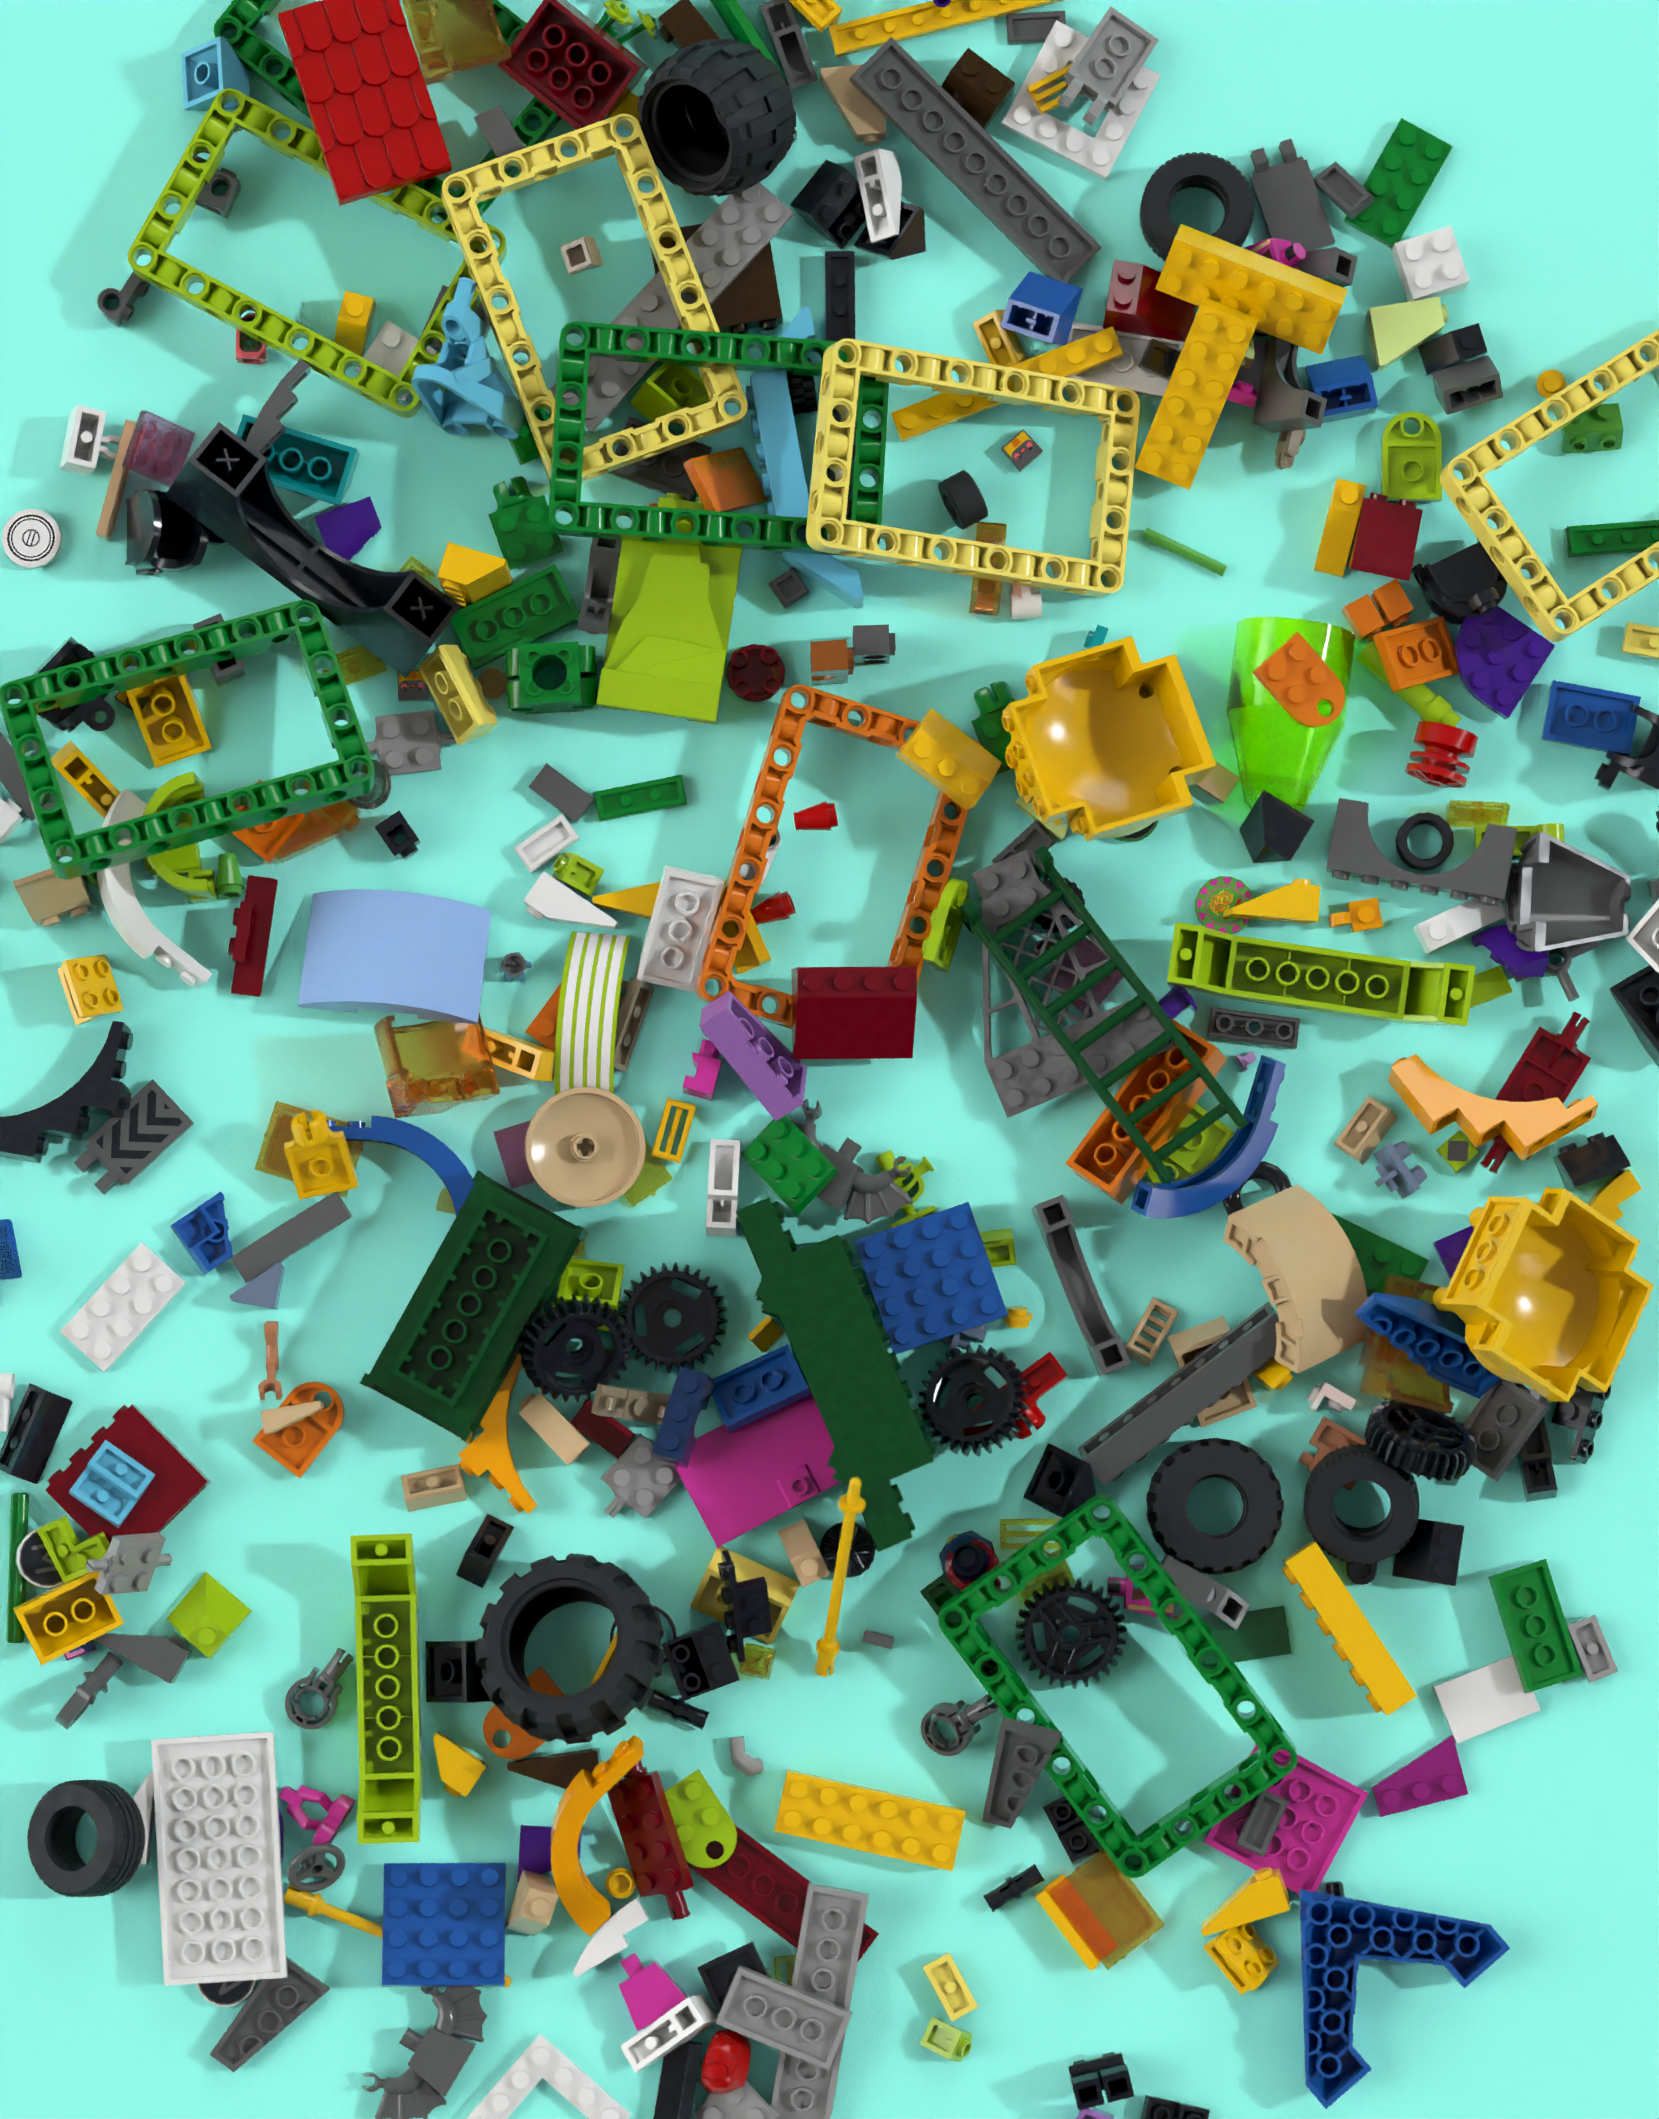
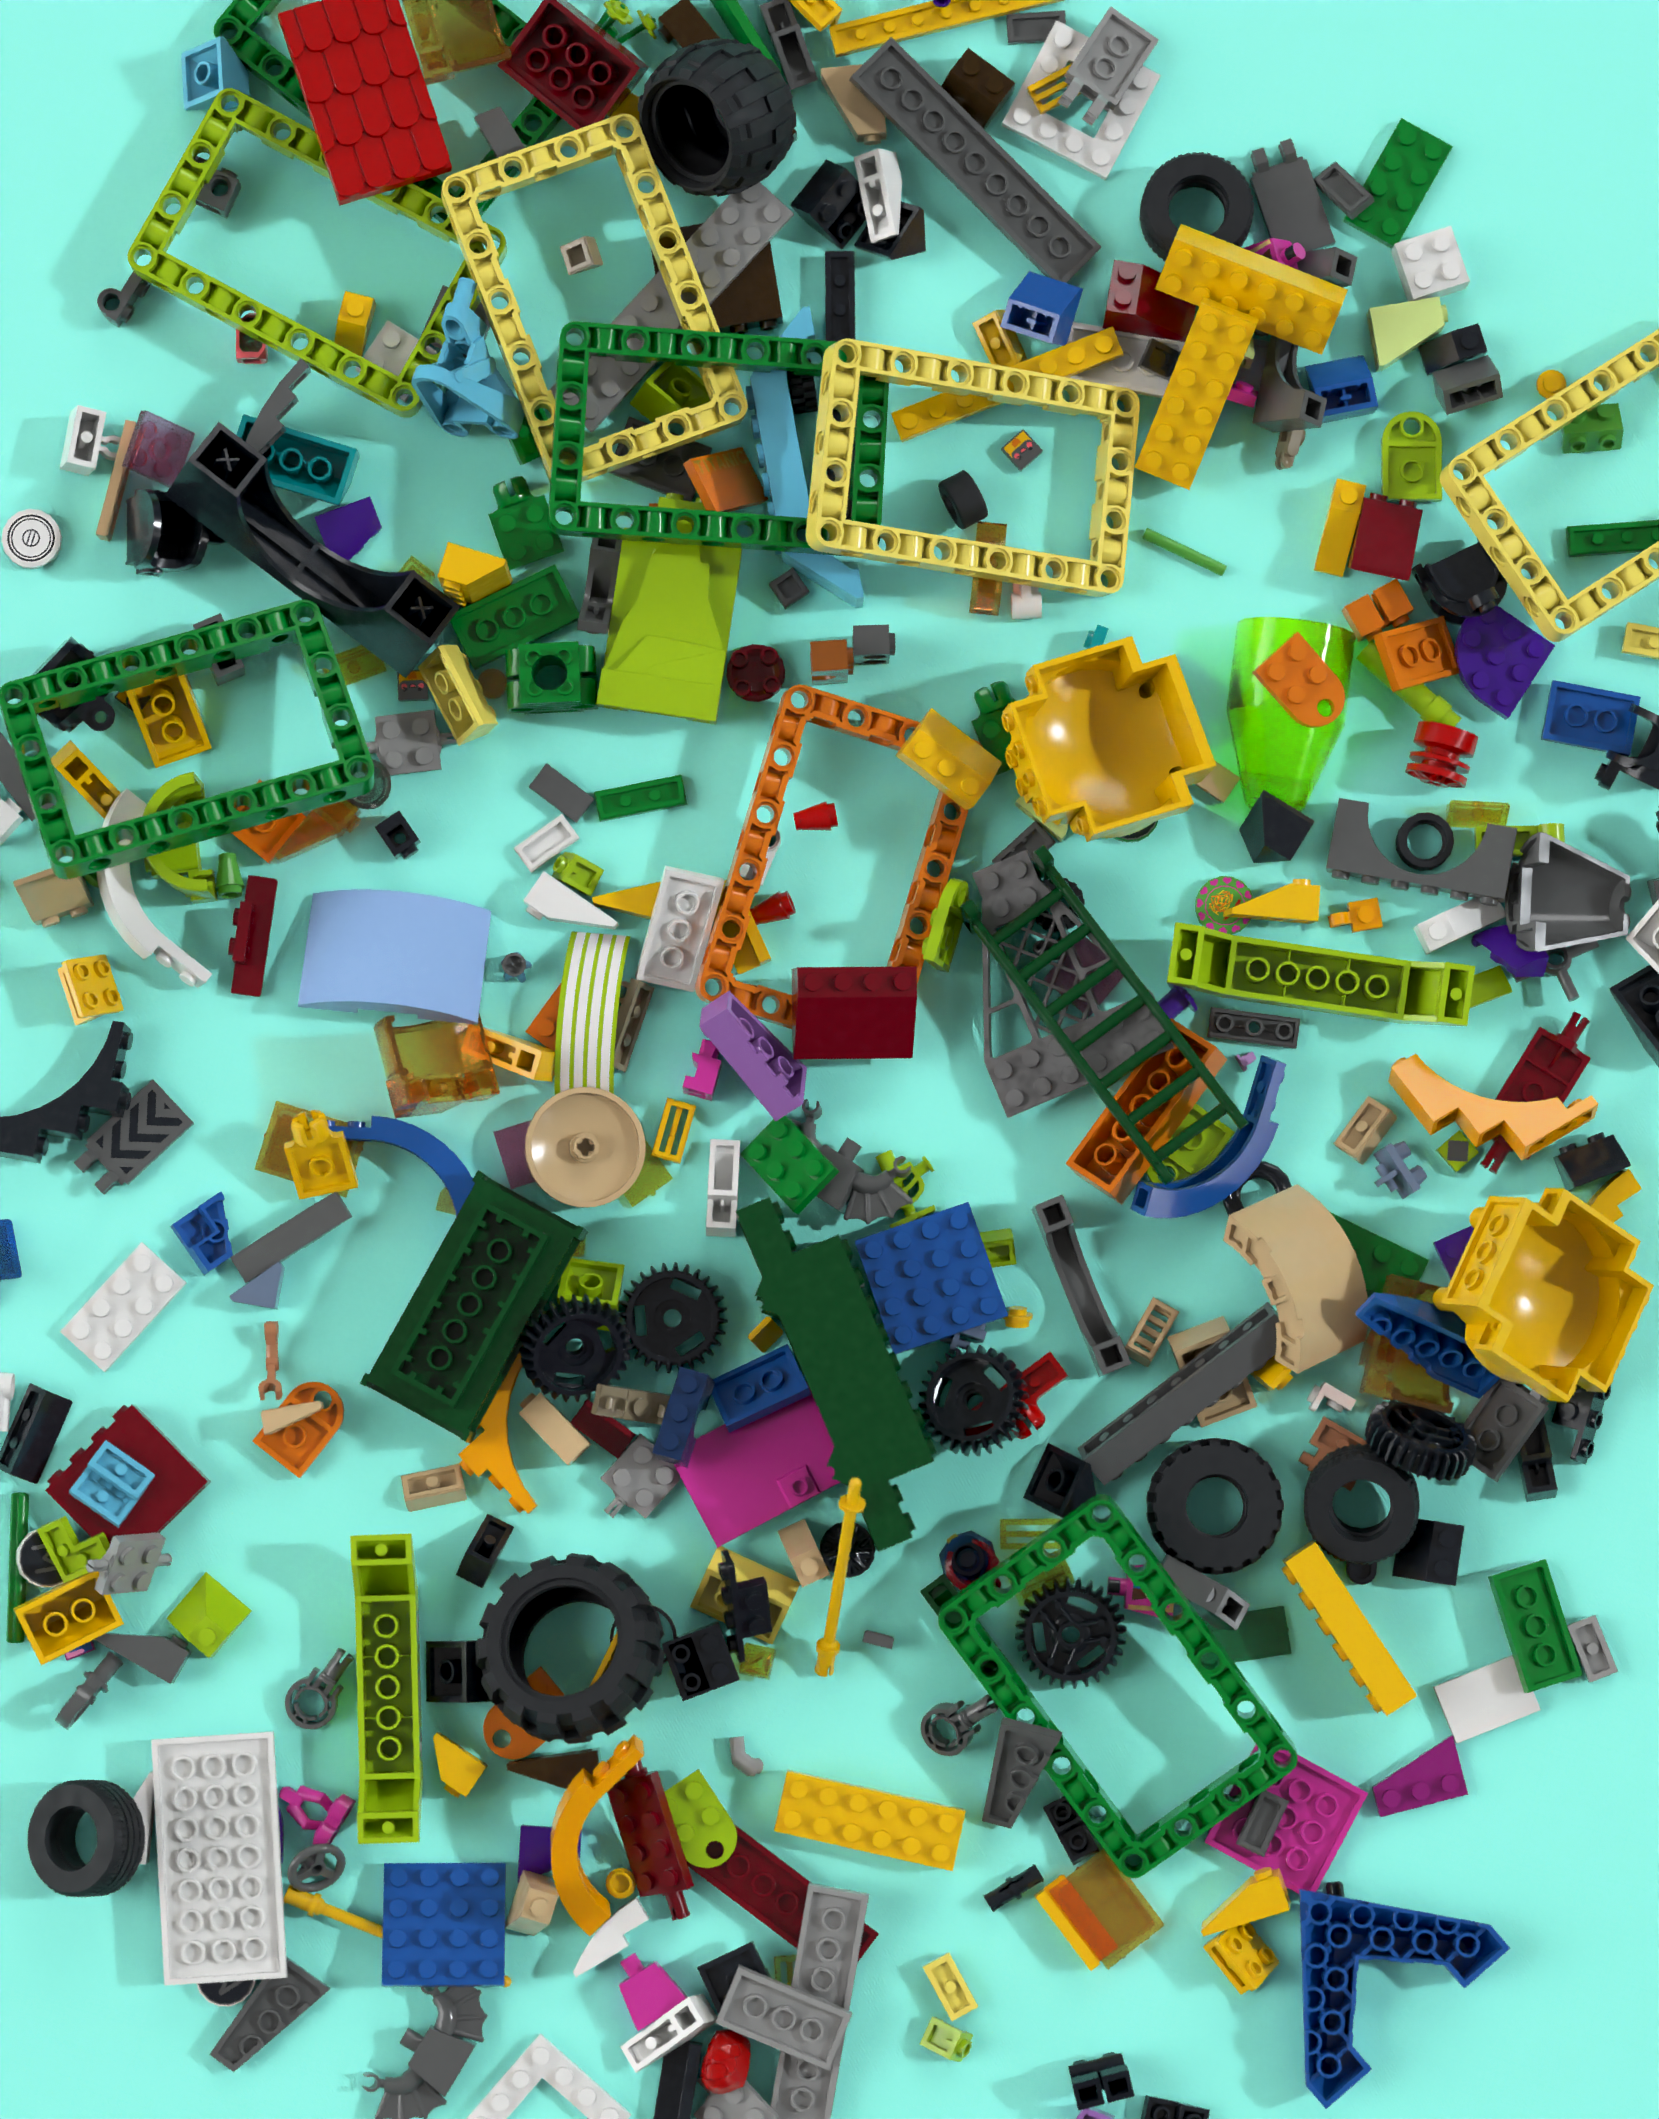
(677, 1709): black pin -> none

